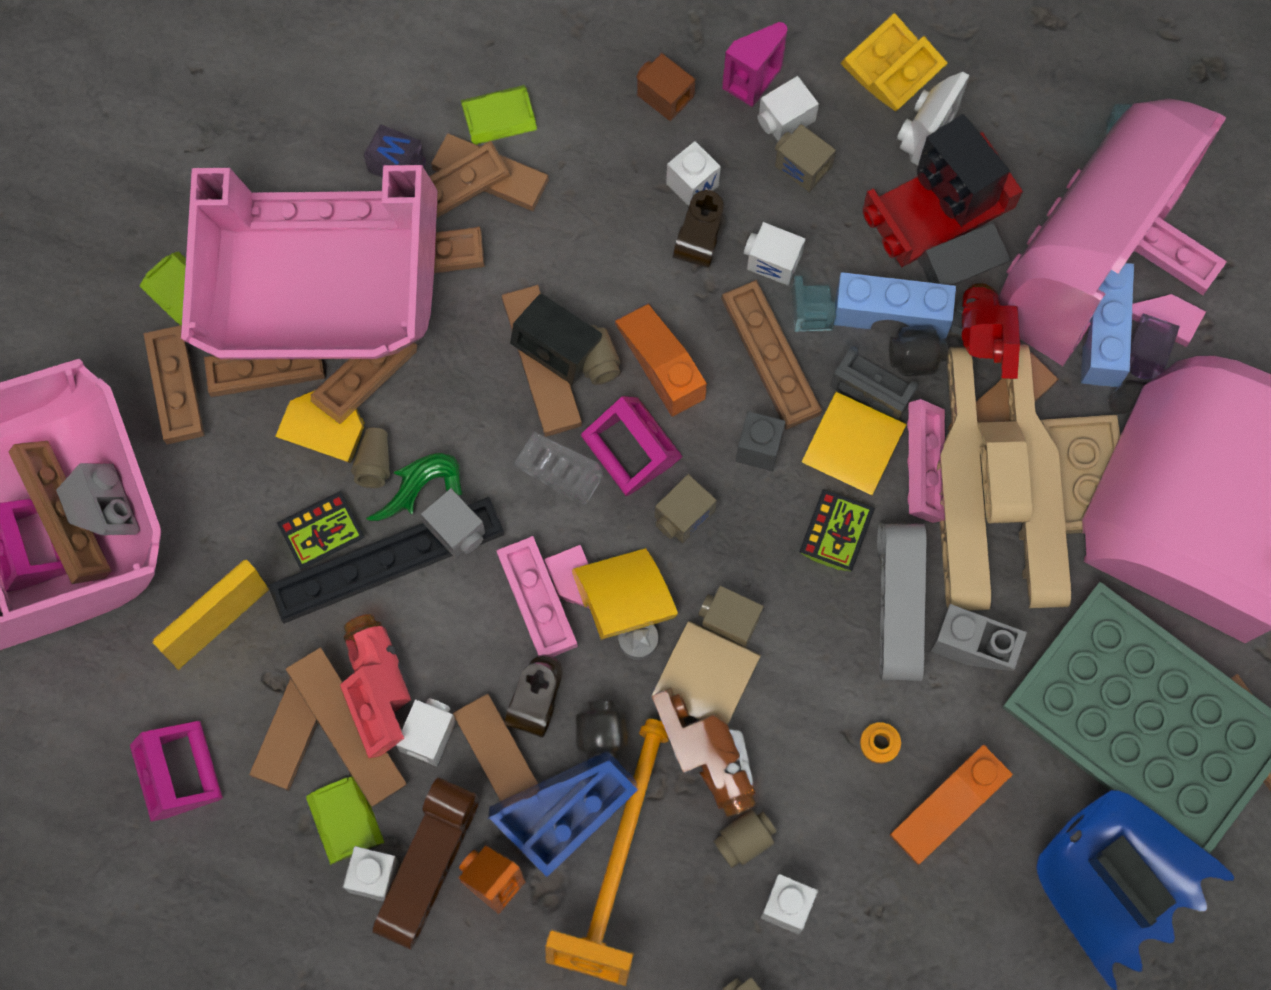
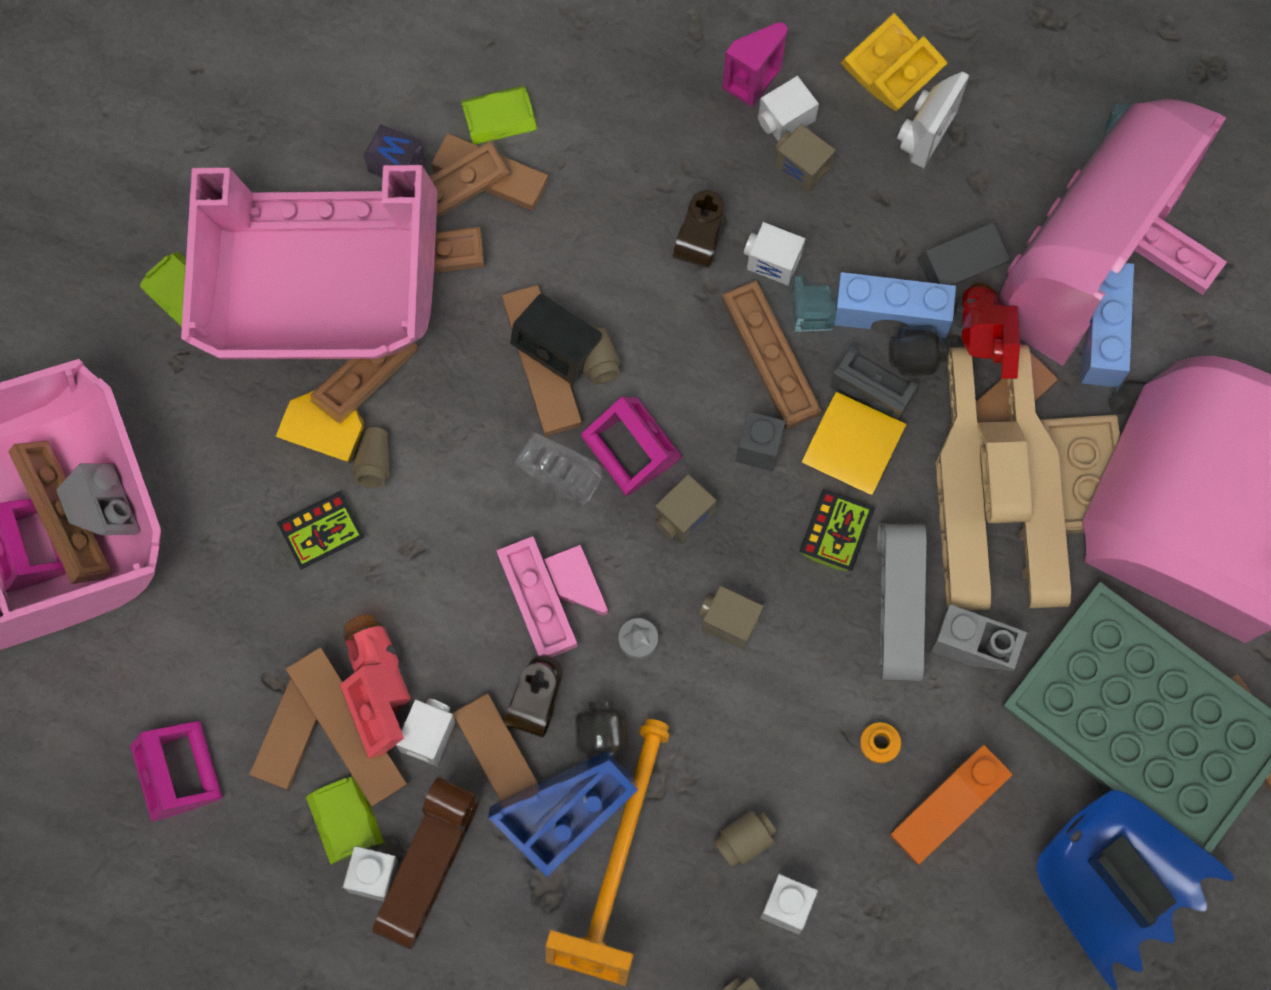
(173, 385): medium nougat plate -> none
(211, 614): yellow tile -> none
(244, 375): medium nougat tile -> none
(369, 567): black tile -> none
(415, 477): green piece -> none
(454, 524): light grey brick -> none
(491, 877): orange slope -> none
(624, 593): yellow slope -> none
(663, 360): orange slope -> none
(665, 86): dark orange brick -> none
(692, 172): white brick -> none
(708, 672): tan slope -> none
(714, 748): plate -> none
(914, 221): red panel -> none
(926, 443): bright pink plate -> none
(961, 170): black brick -> none
(1151, 346): clear purple brick -> none
(1172, 310): bright pink tile -> none

